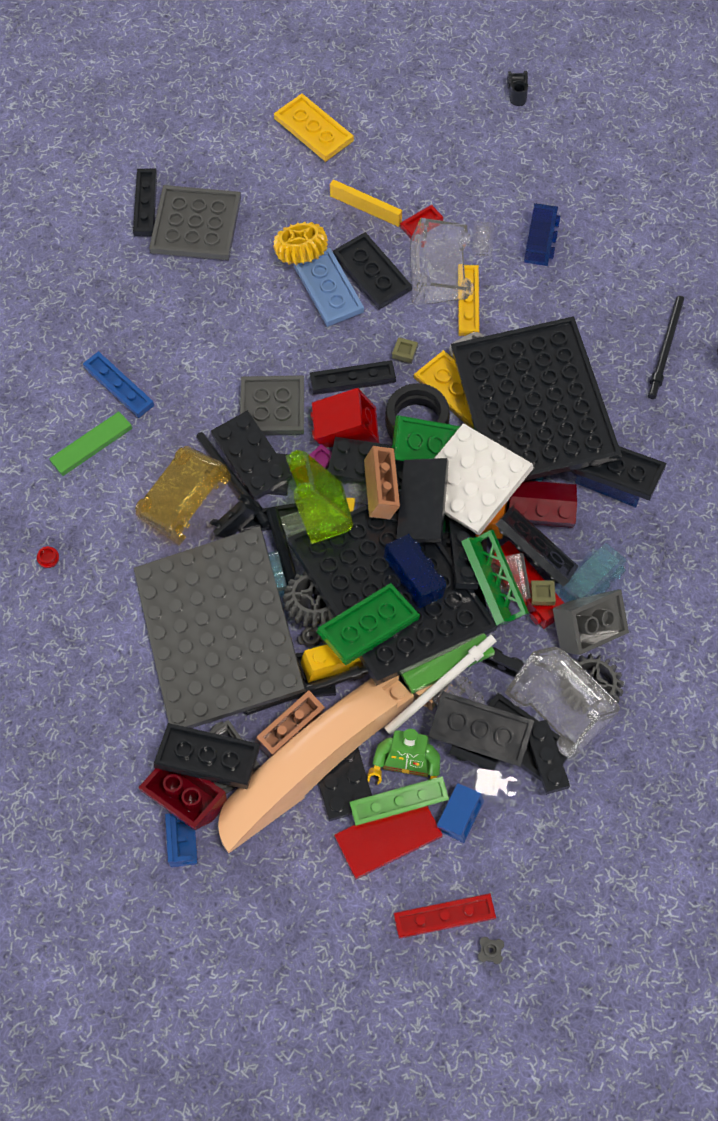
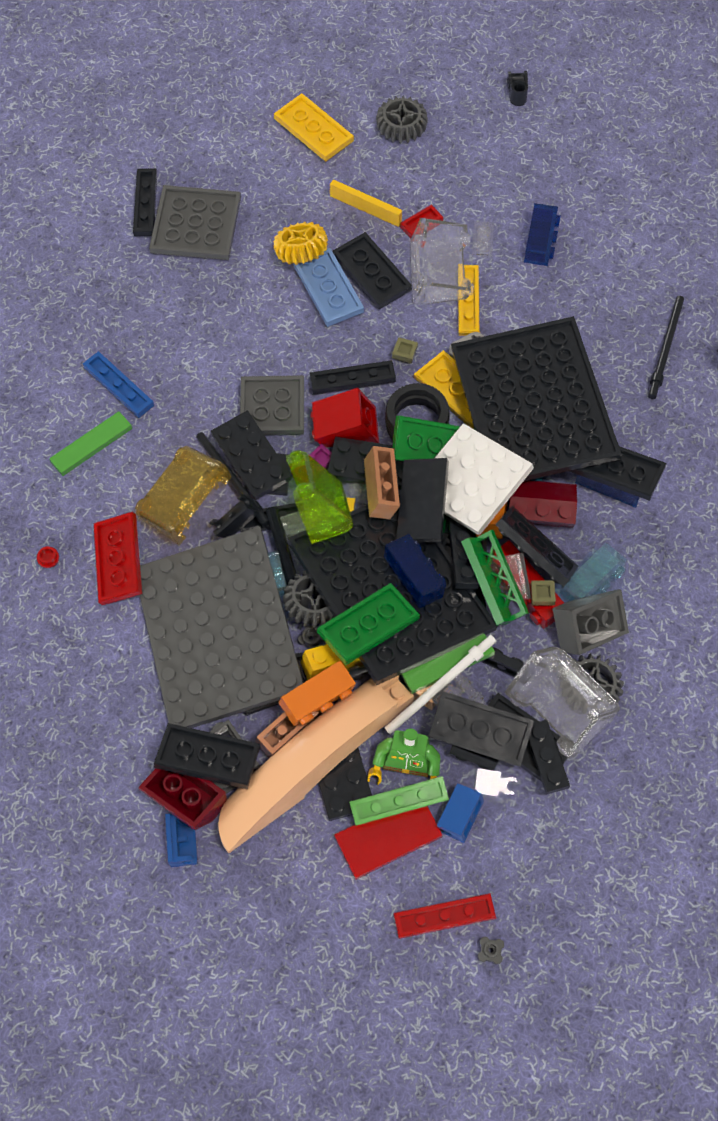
(117, 558): none -> red tile
(317, 694): none -> orange brick
(413, 122): none -> dark grey gear

